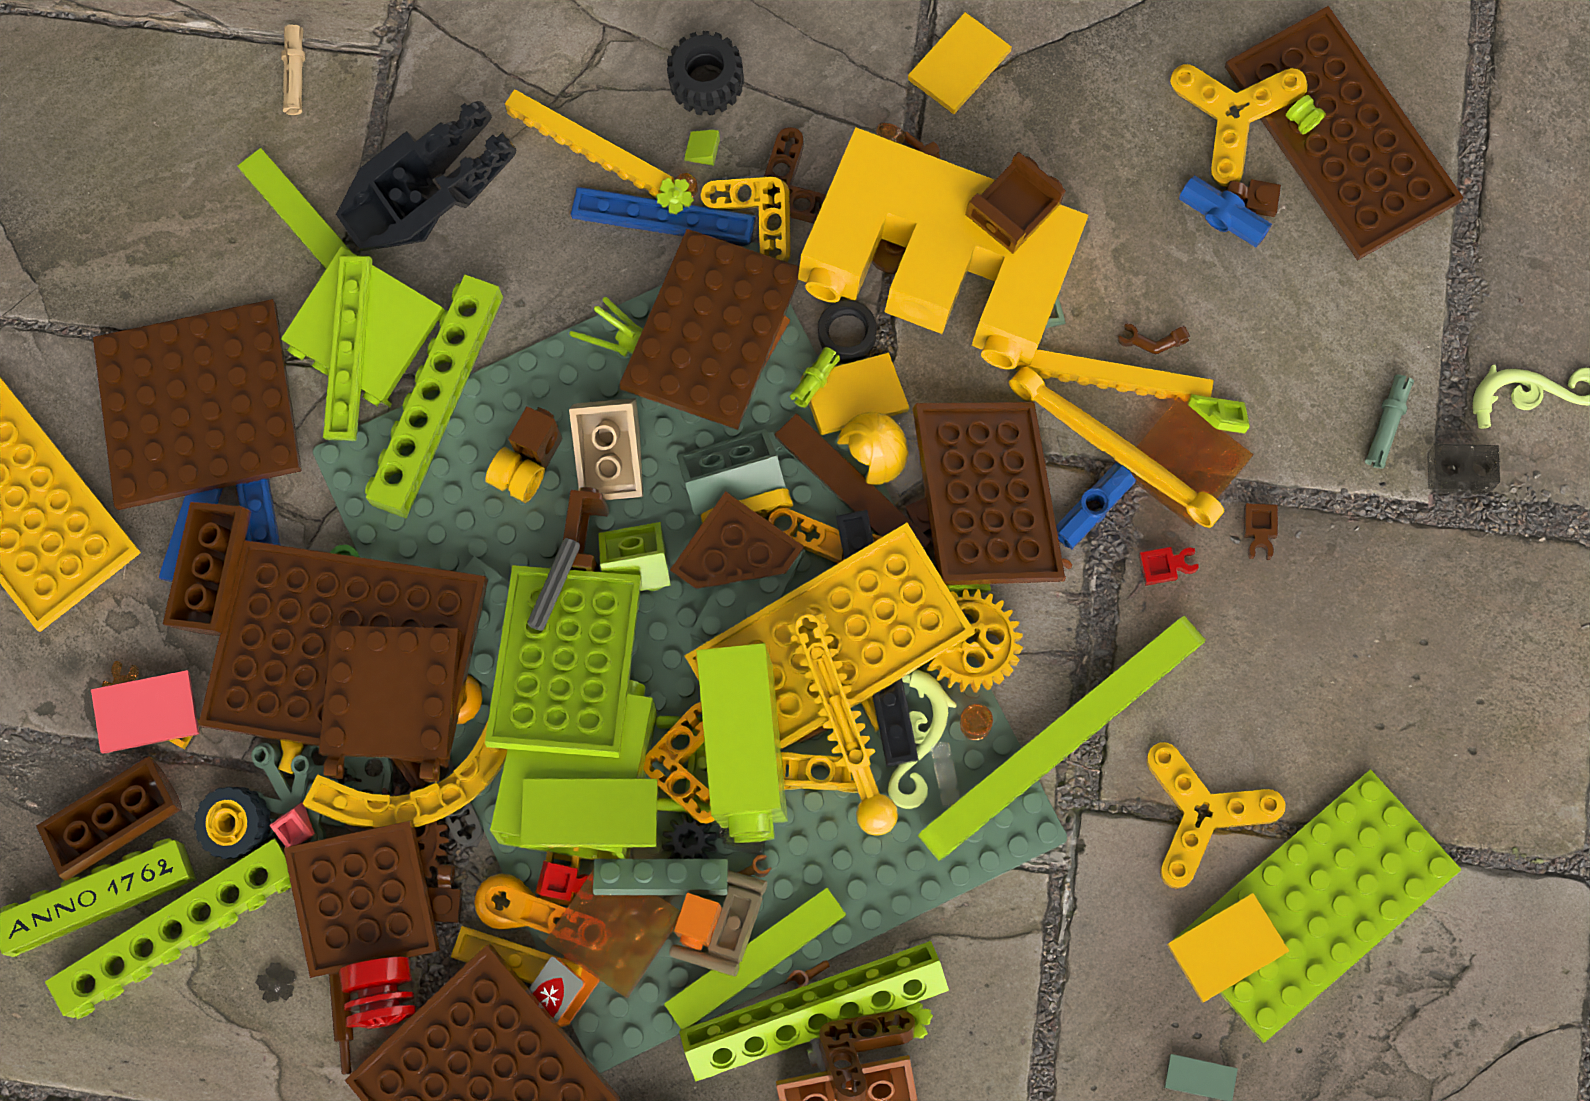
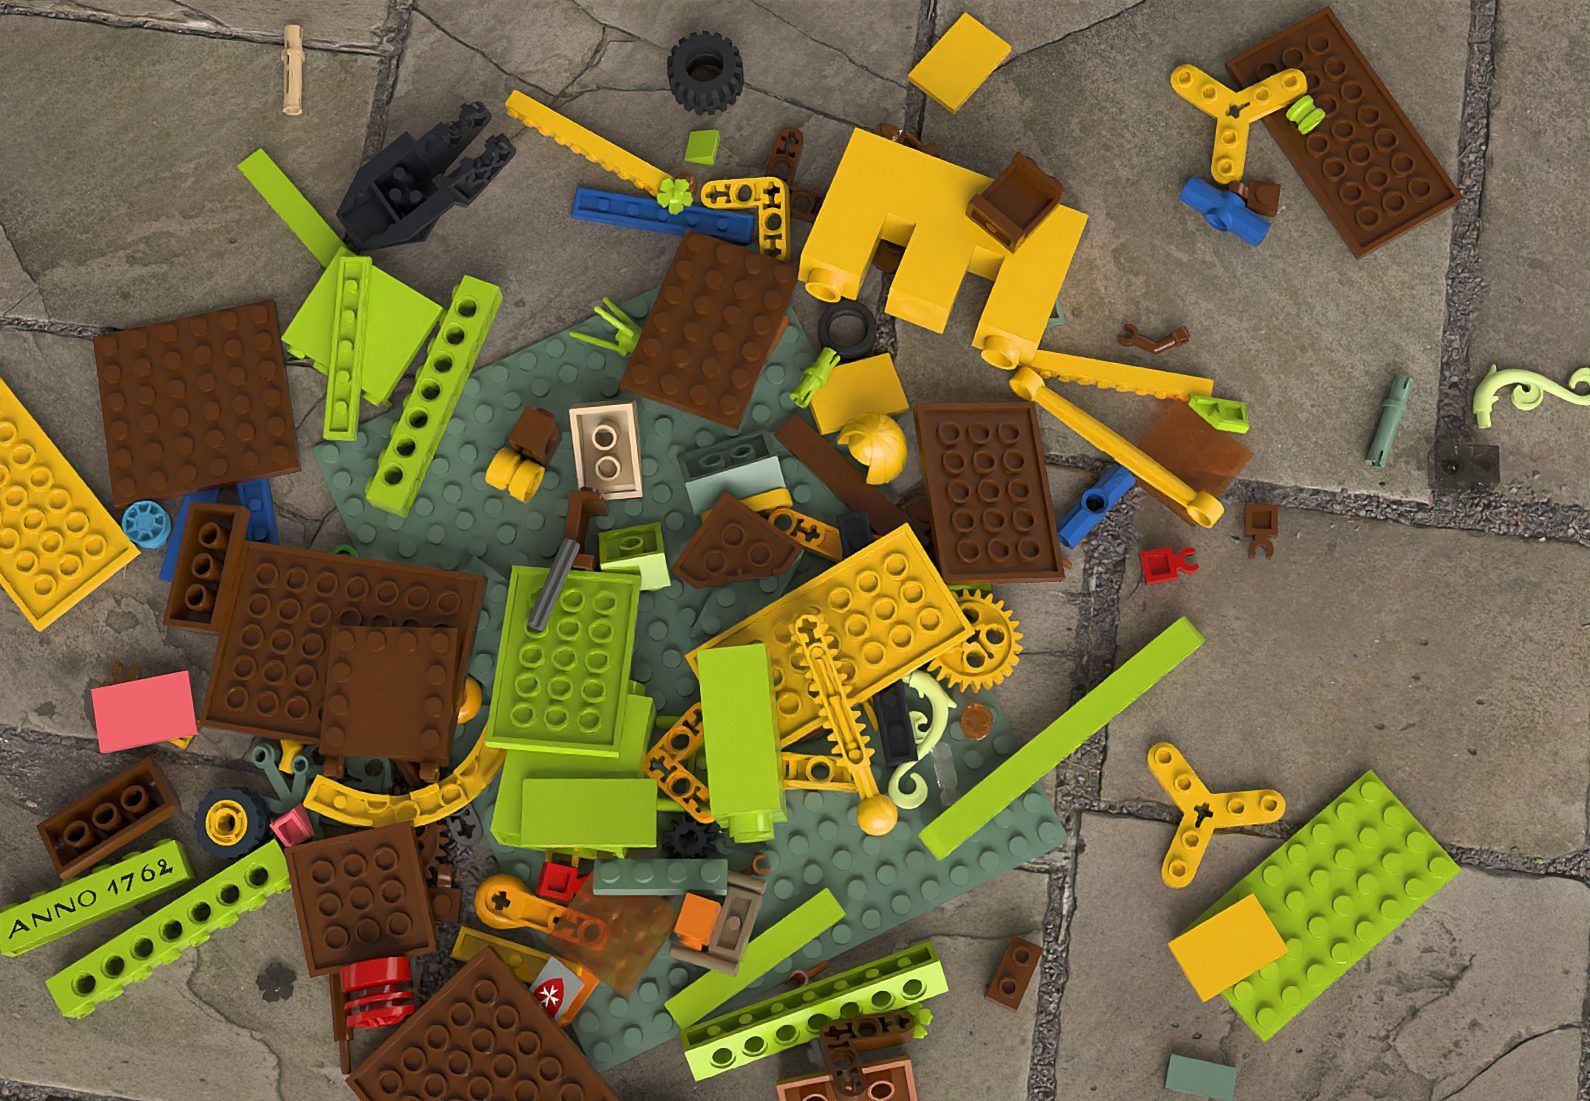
(147, 524): none -> dark azure wheel
(1014, 973): none -> reddish brown brick

